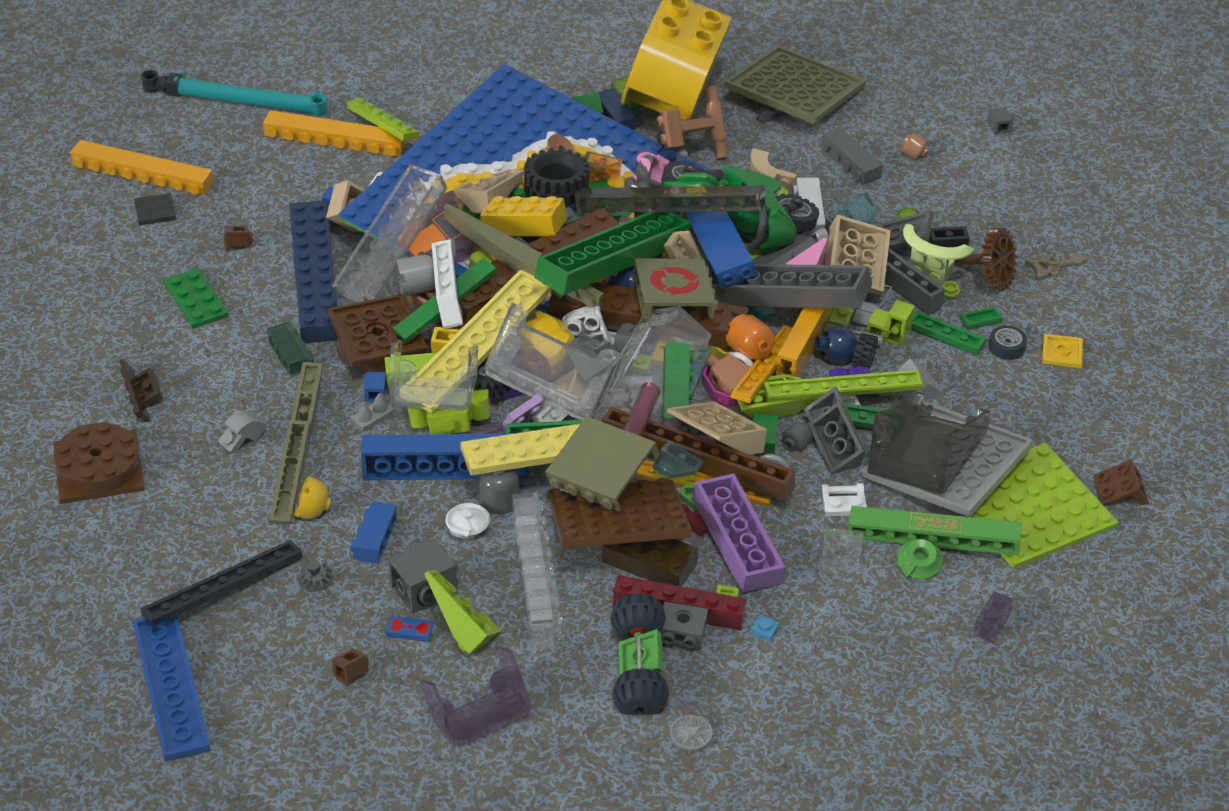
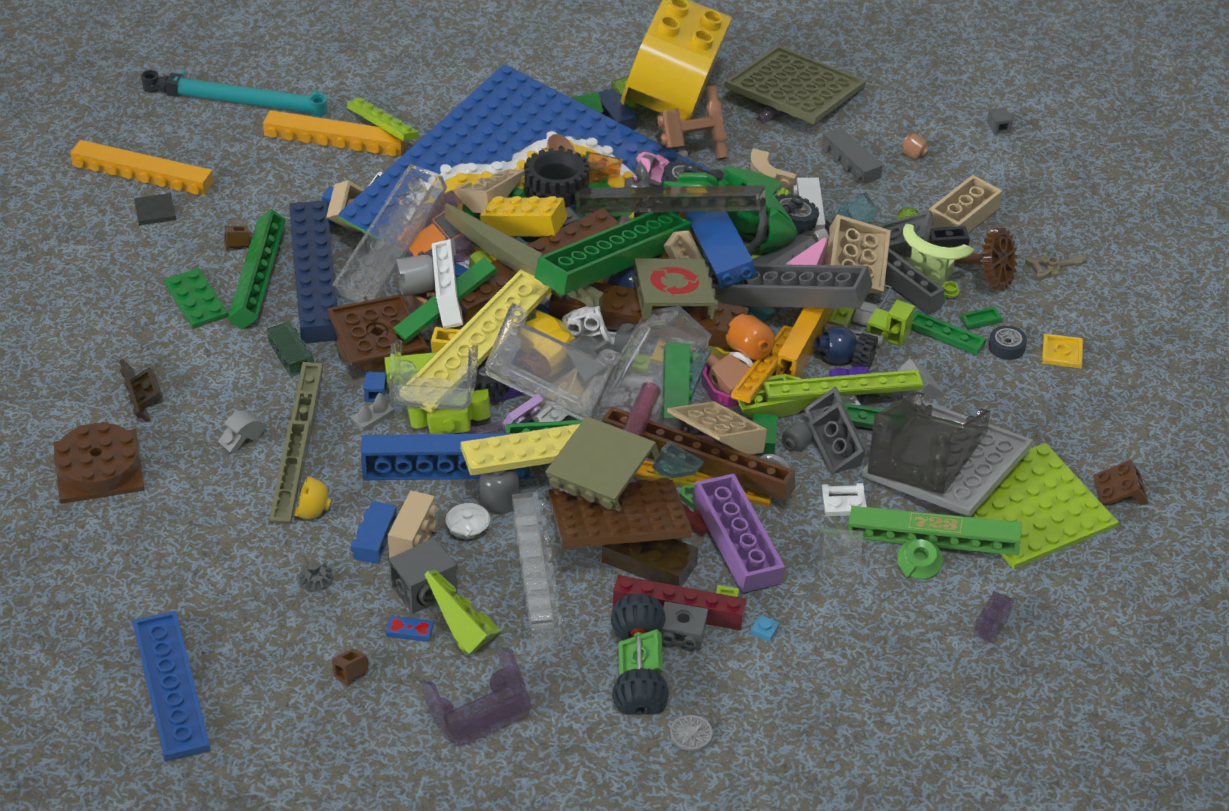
(221, 583): black plate -> none
(256, 269): none -> green brick
(413, 523): none -> tan brick
(967, 204): none -> tan brick

